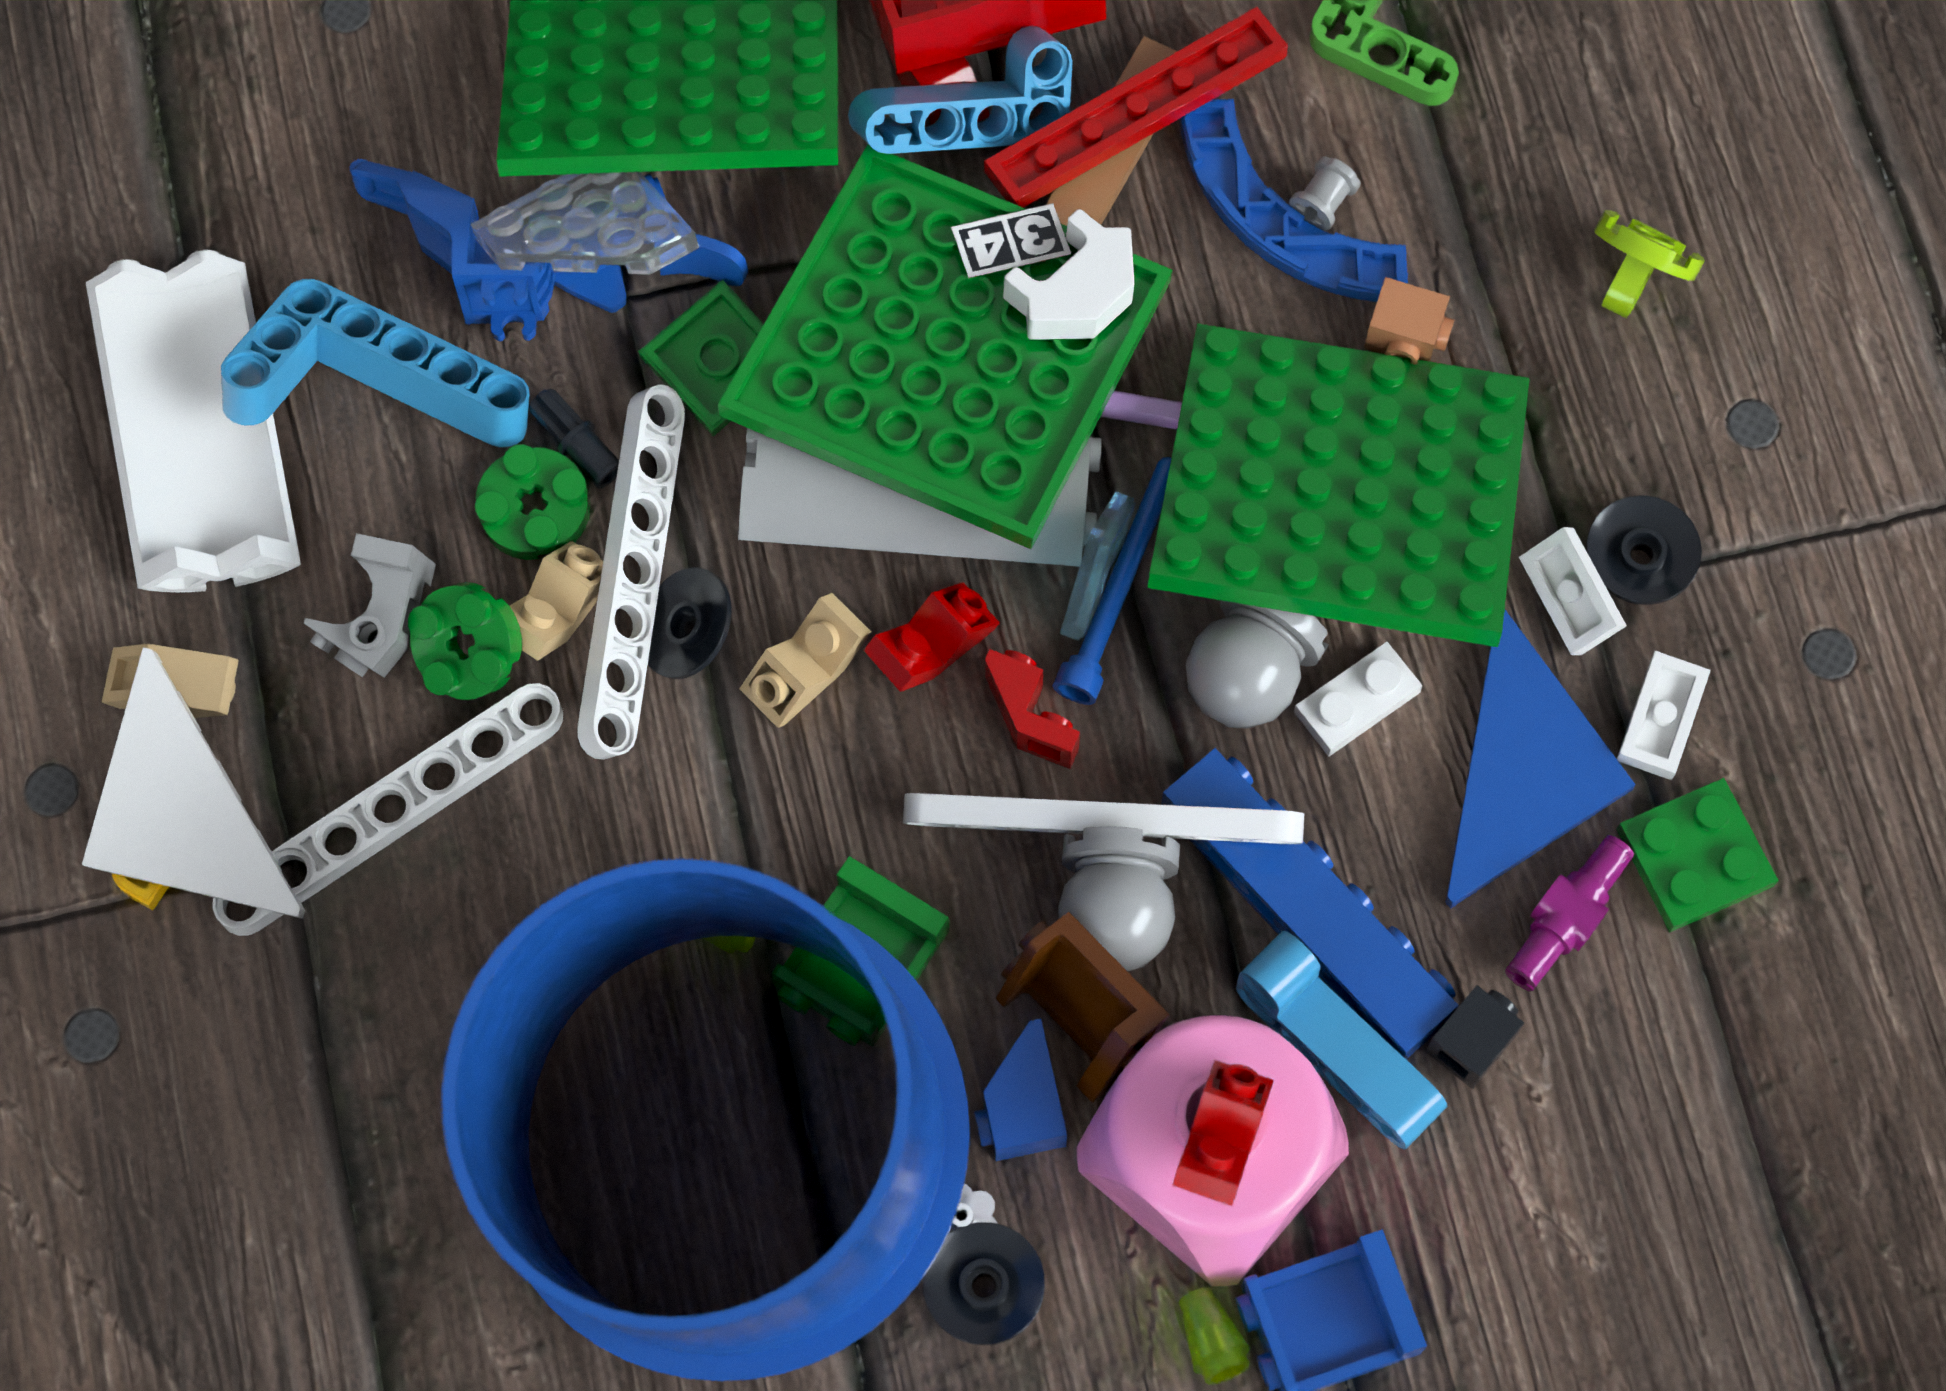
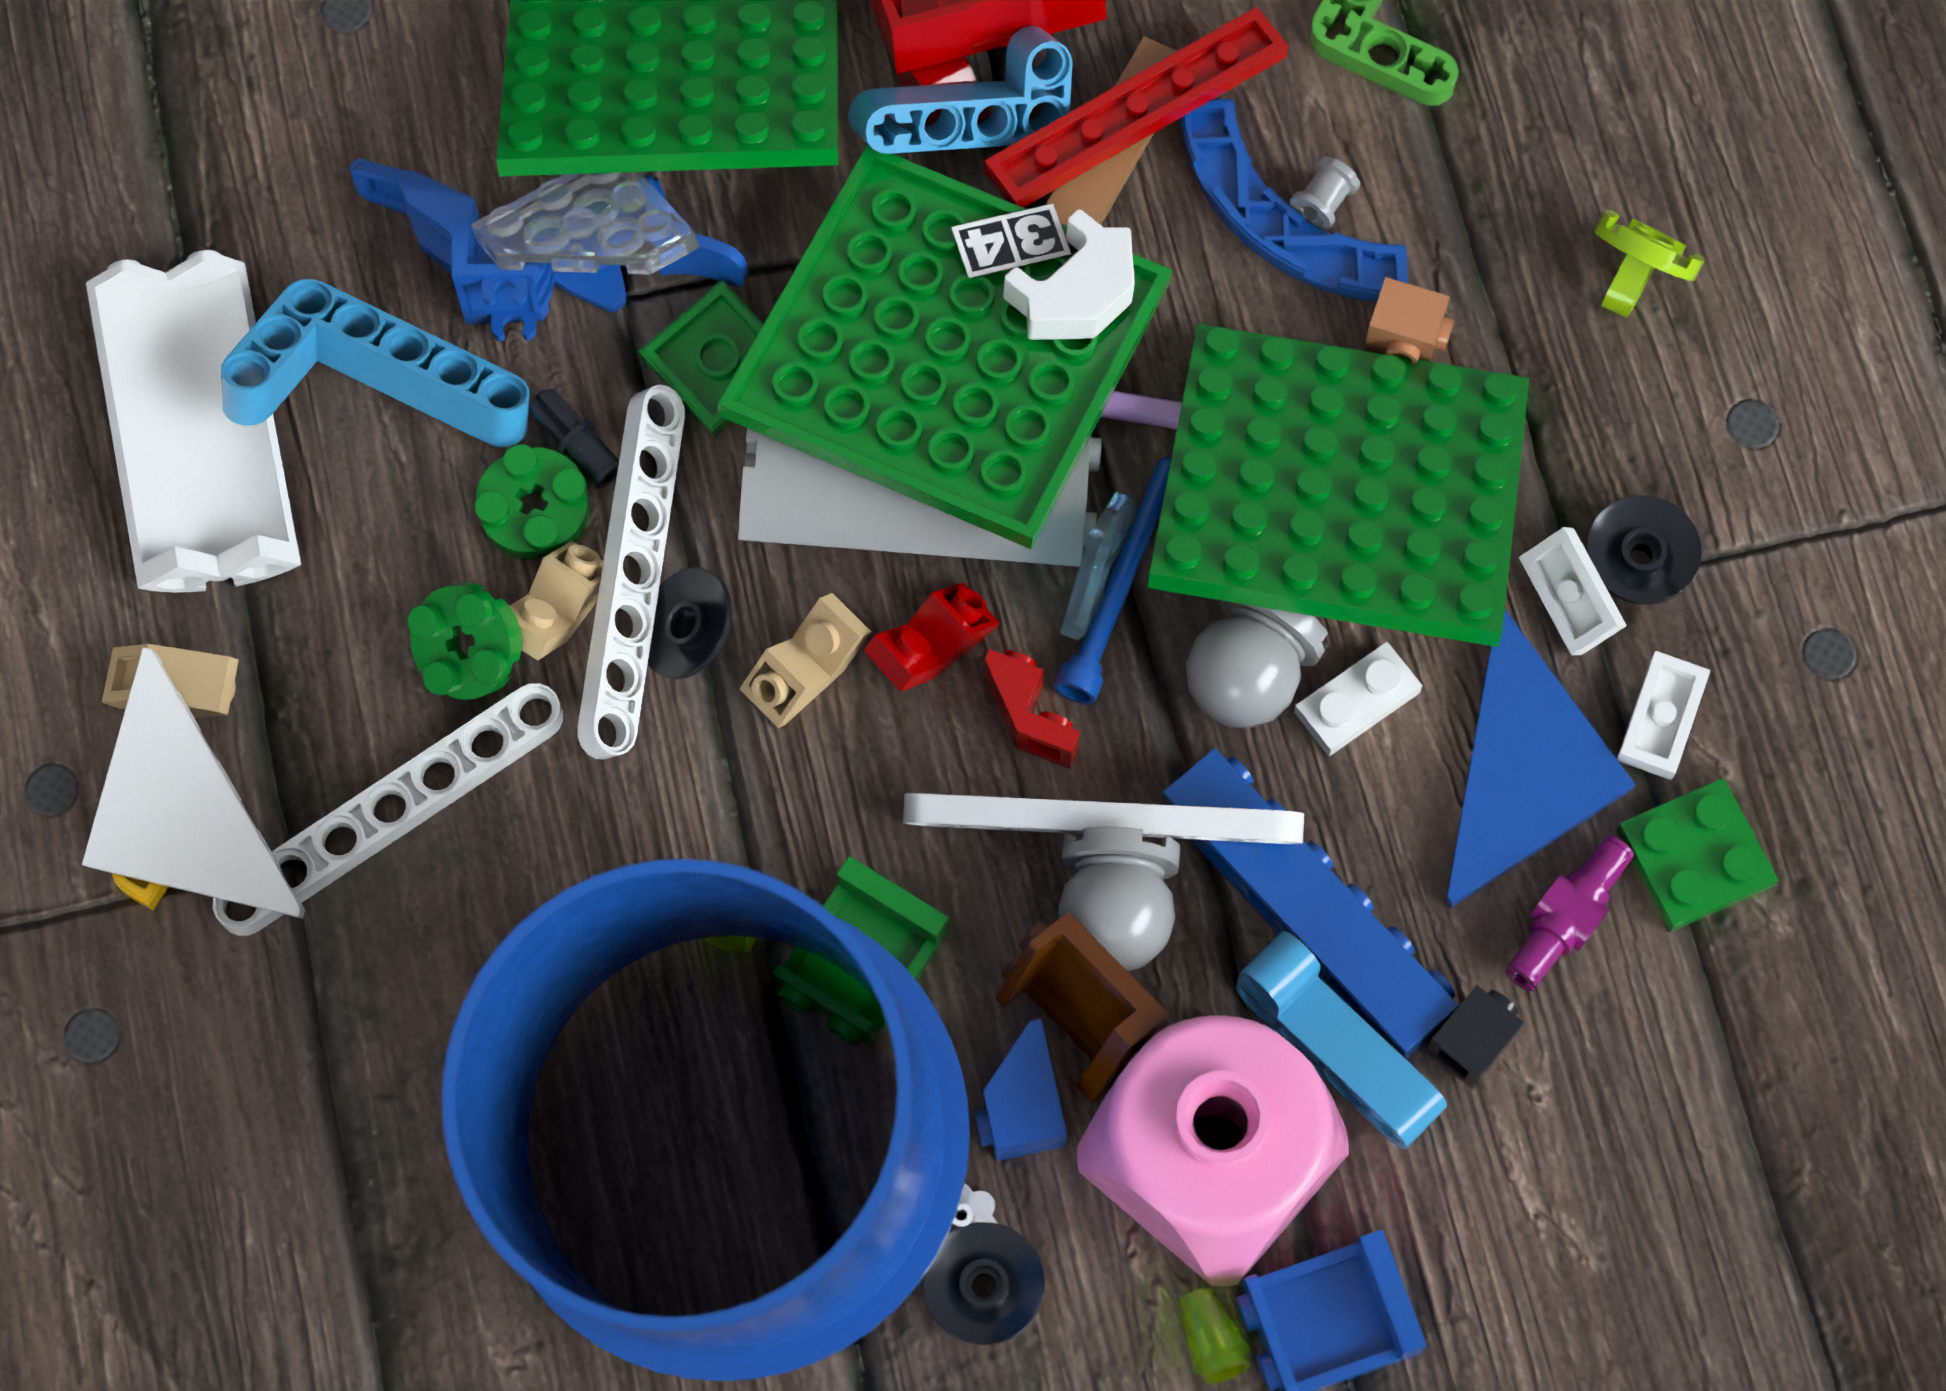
(397, 580): light grey tile -> none
(1223, 1132): red slope -> none

